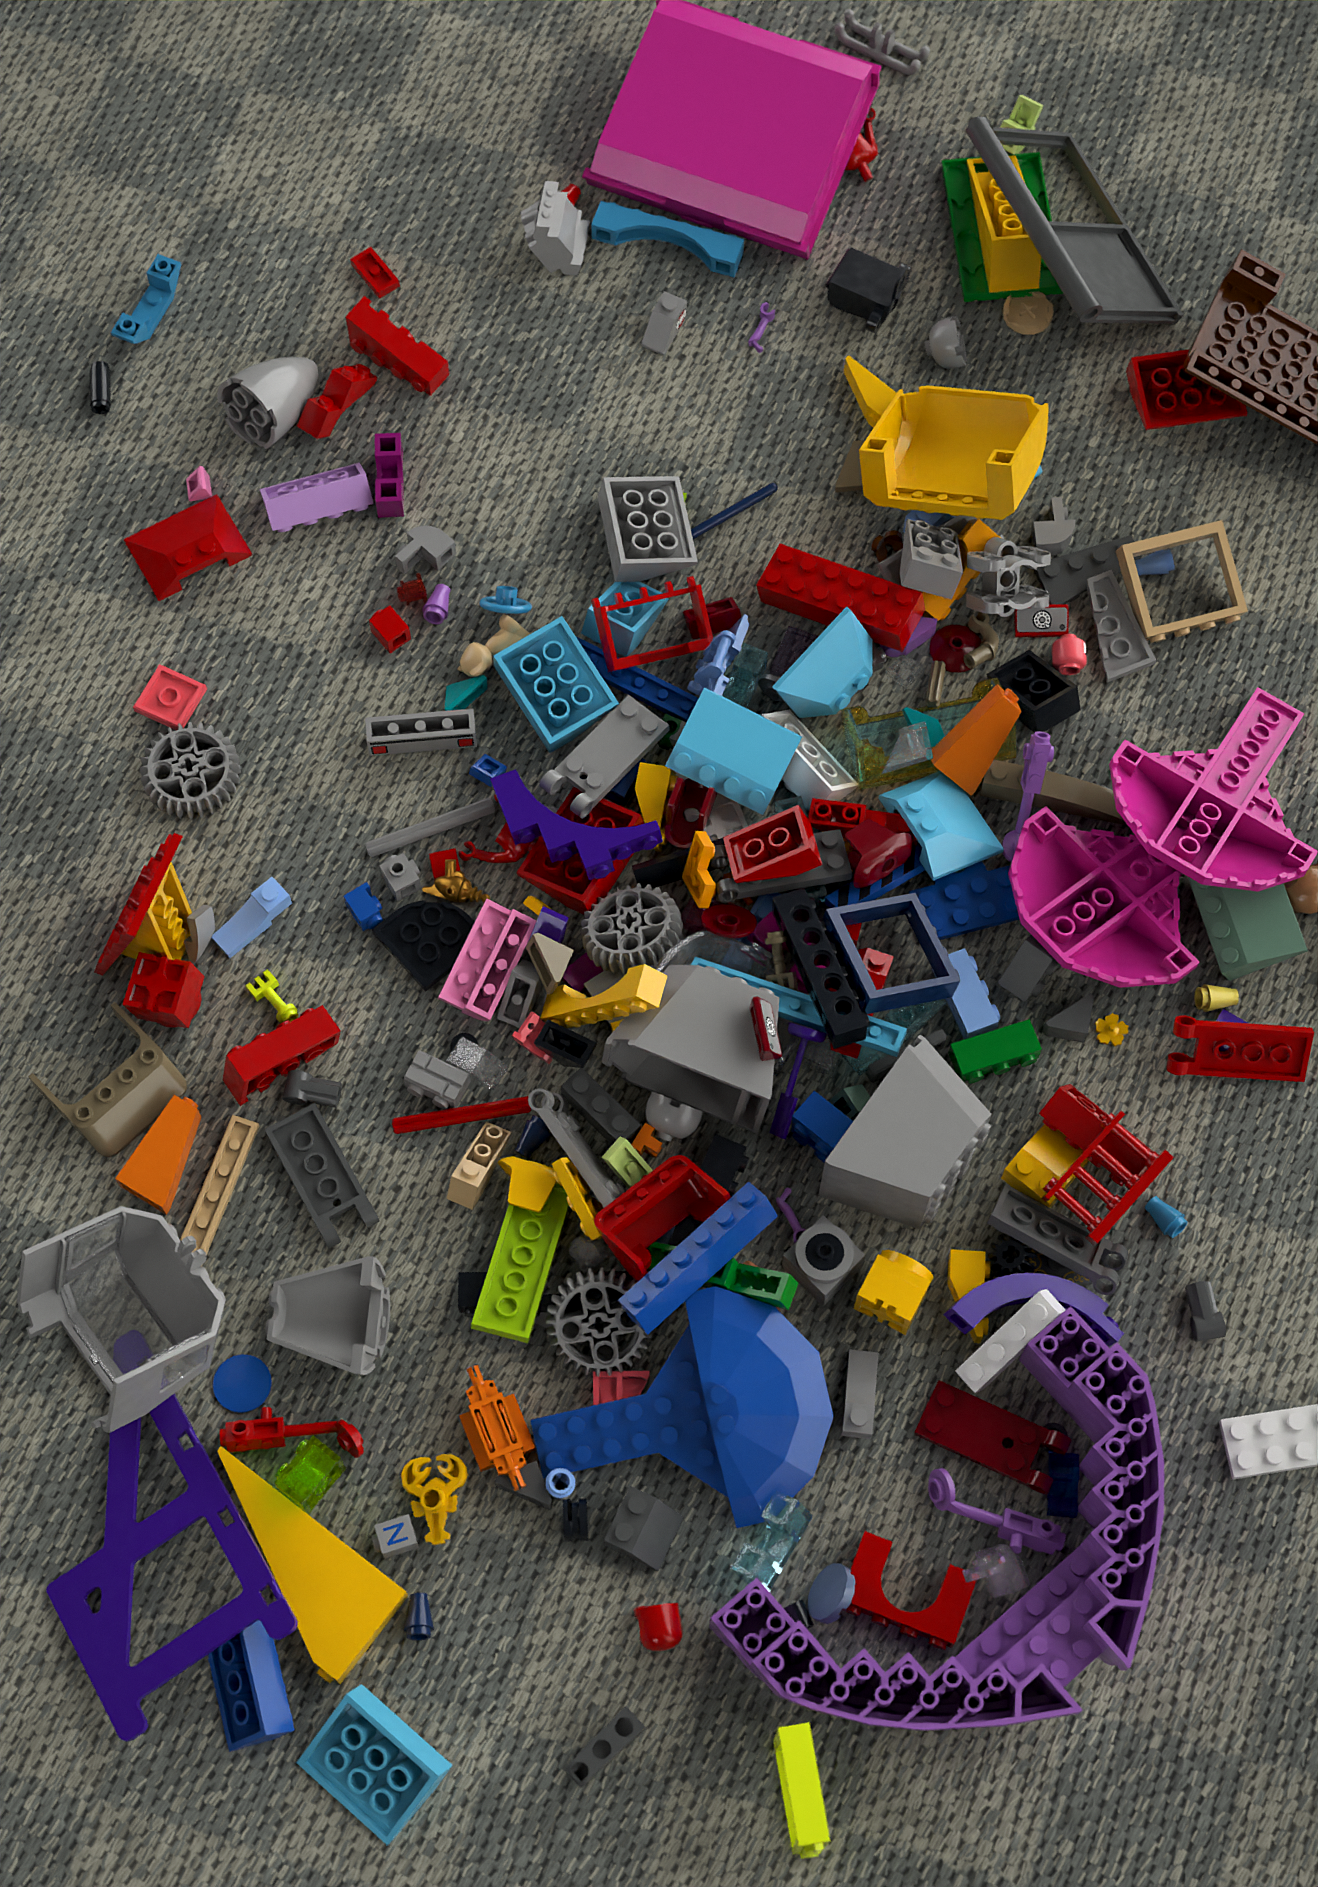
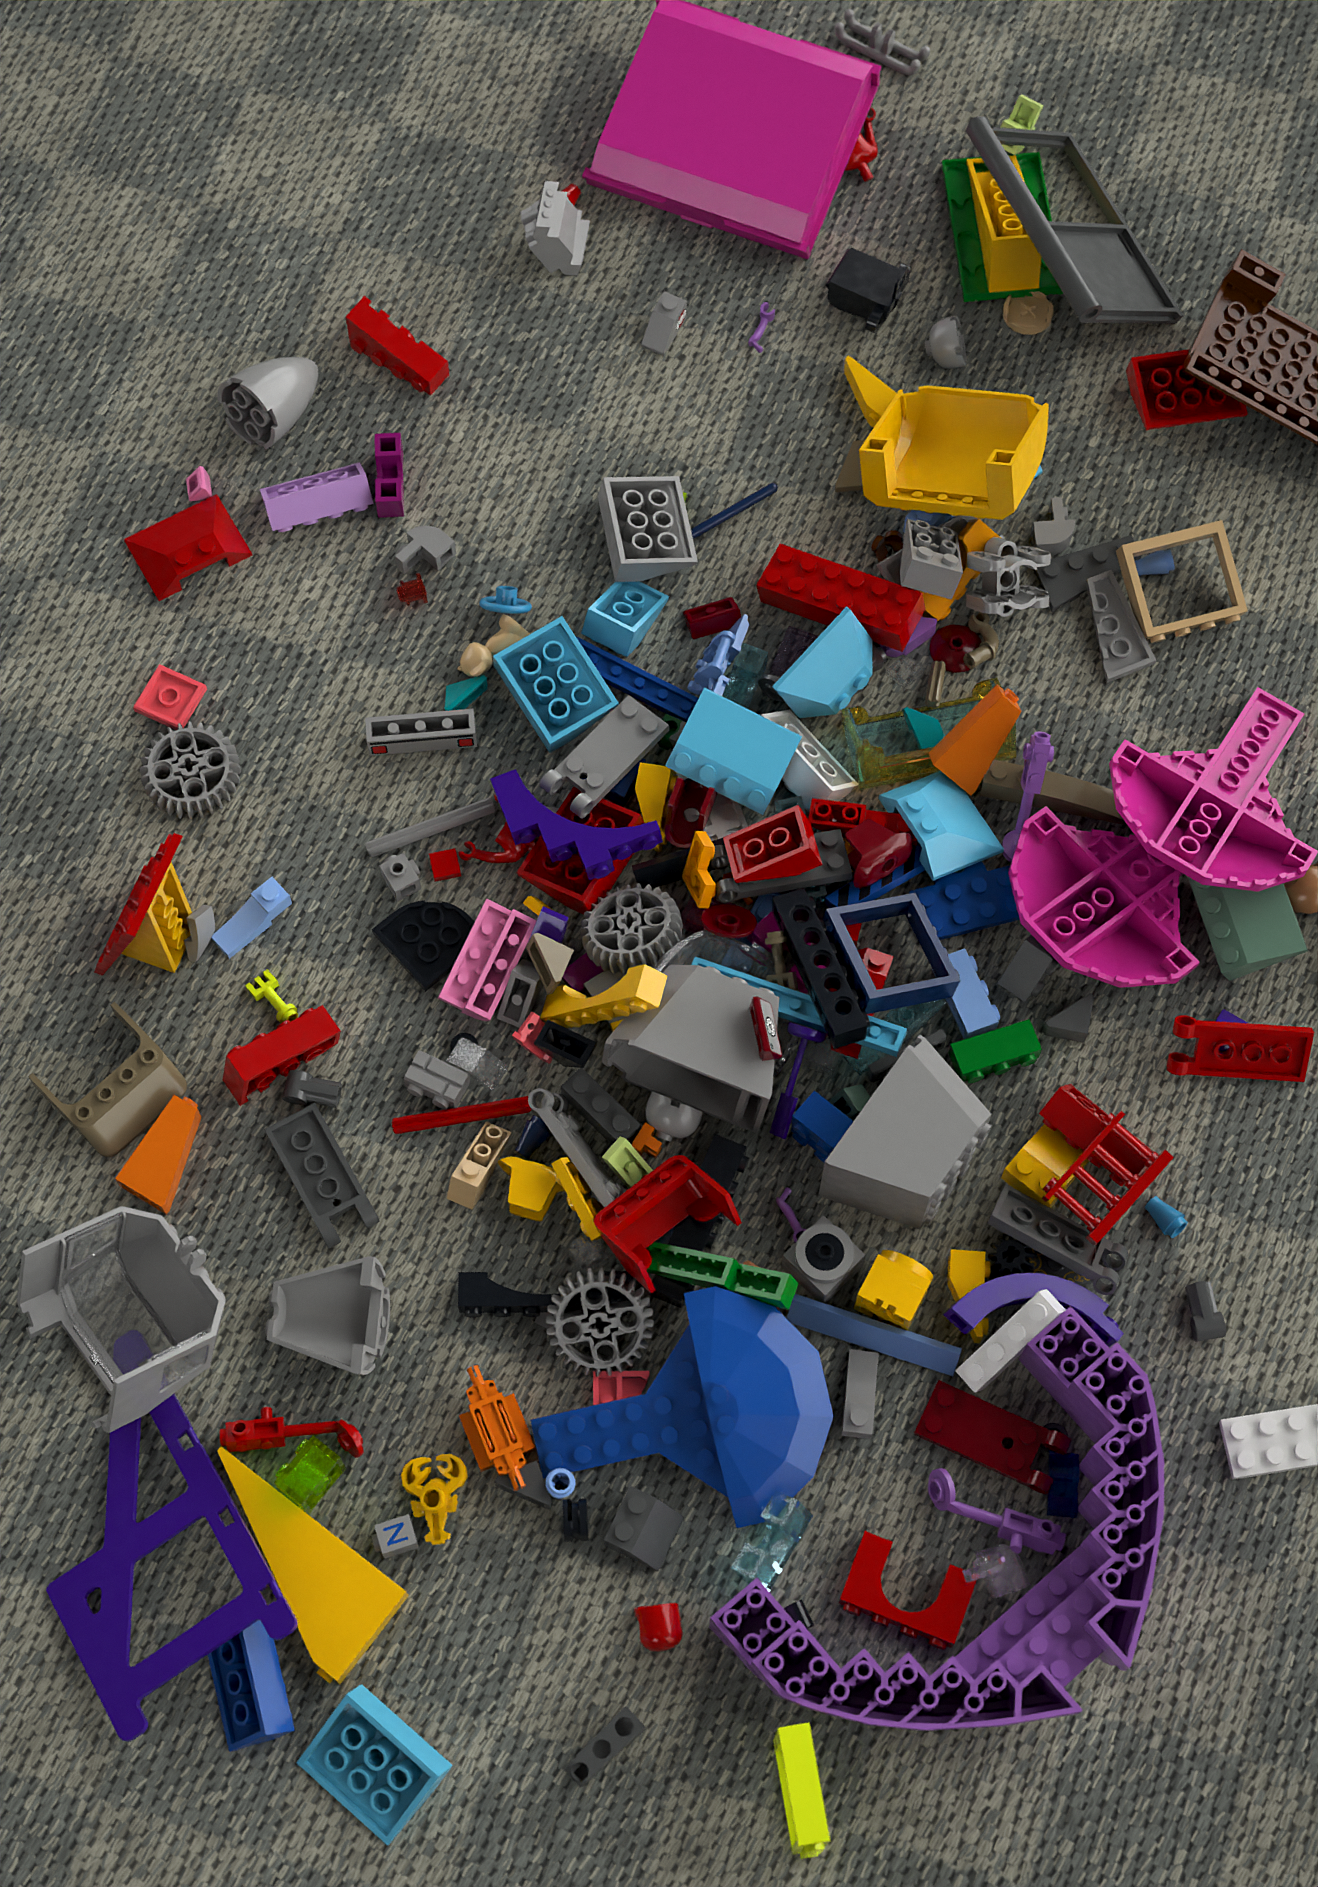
(100, 387): black piece -> none
(162, 286): dark azure slope -> none
(164, 990): red piece -> none
(220, 1181): tan tile -> none
(242, 1383): blue piece -> none
(341, 391): red arch -> none
(364, 907): blue brick -> none
(375, 272): red plate -> none
(389, 629): red brick -> none
(418, 1618): dark blue cone -> none
(436, 607): medium lavender cone -> none
(454, 886): pearl gold piece -> none
(486, 769): blue tile -> none
(520, 1268): lime plate -> none
(621, 224): dark azure arch -> none
(634, 660): red hinge -> none
(698, 1258): blue brick -> none
(830, 1593): sand blue tile -> none
(874, 1335): none -> medium blue tile
(911, 747): clear slope -> none
(1042, 621): slope -> none
(1042, 691): black slope -> none
(1069, 654): coral head -> none
(1110, 1030): yellow plant -> none
(1215, 997): light yellow cone -> none

